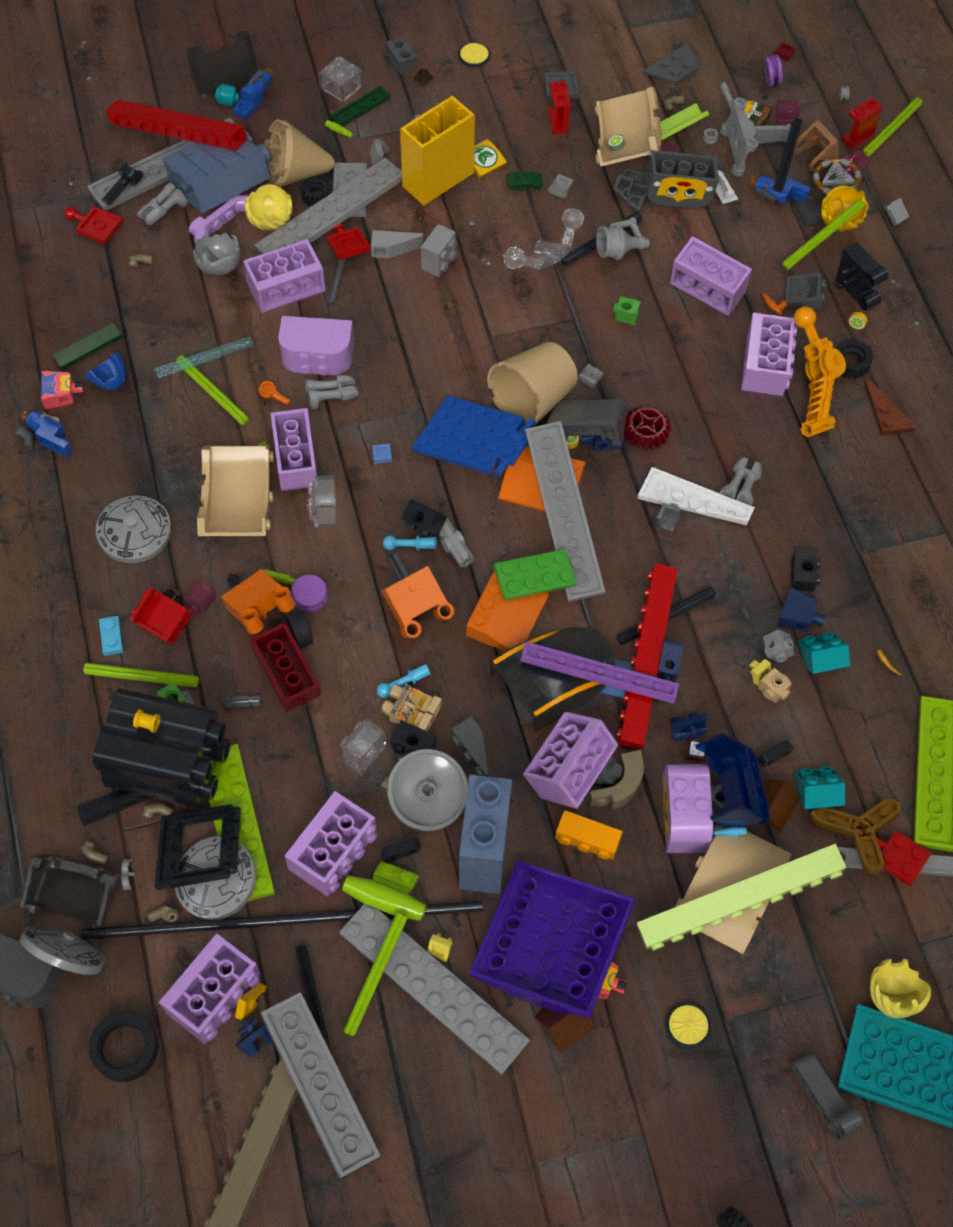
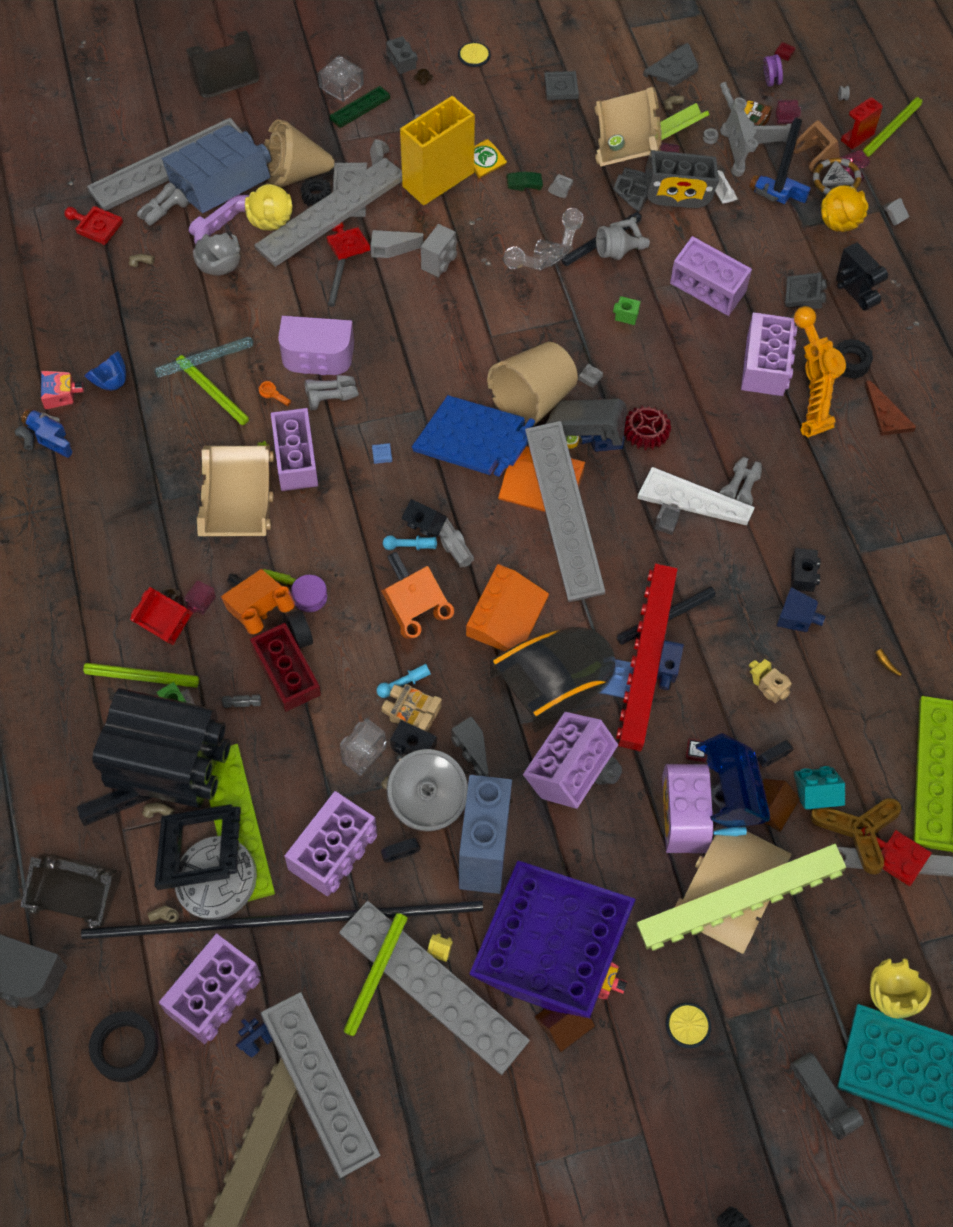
(62, 950): light grey dish -> none
(87, 346): dark green tile -> none
(93, 855): dark tan arm -> none
(111, 635): medium azure plate -> none
(124, 877): light grey piece -> none
(128, 176): black piece -> none
(133, 529): light grey dish -> none
(146, 721): yellow bush -> none
(177, 124): red brick -> none
(226, 95): teal head -> none
(247, 1002): yellow tile -> none
(252, 93): blue plate -> none
(284, 275): lavender brick -> none
(310, 990): black axle -> none
(322, 501): clear brick -> none
(338, 128): lime animal -> none
(387, 891): lime plate -> none
(534, 575): bright green plate -> none
(559, 113): red panel -> none
(588, 835): light orange brick -> none
(599, 672): medium lavender plate -> none
(626, 789): dark tan arch -> none
(688, 727): dark blue hips -> none
(777, 308): orange bar -> none
(778, 646): light grey brick -> none
(823, 234): lime axle -> none
(824, 652): teal slope -> none
(857, 320): tile -> none

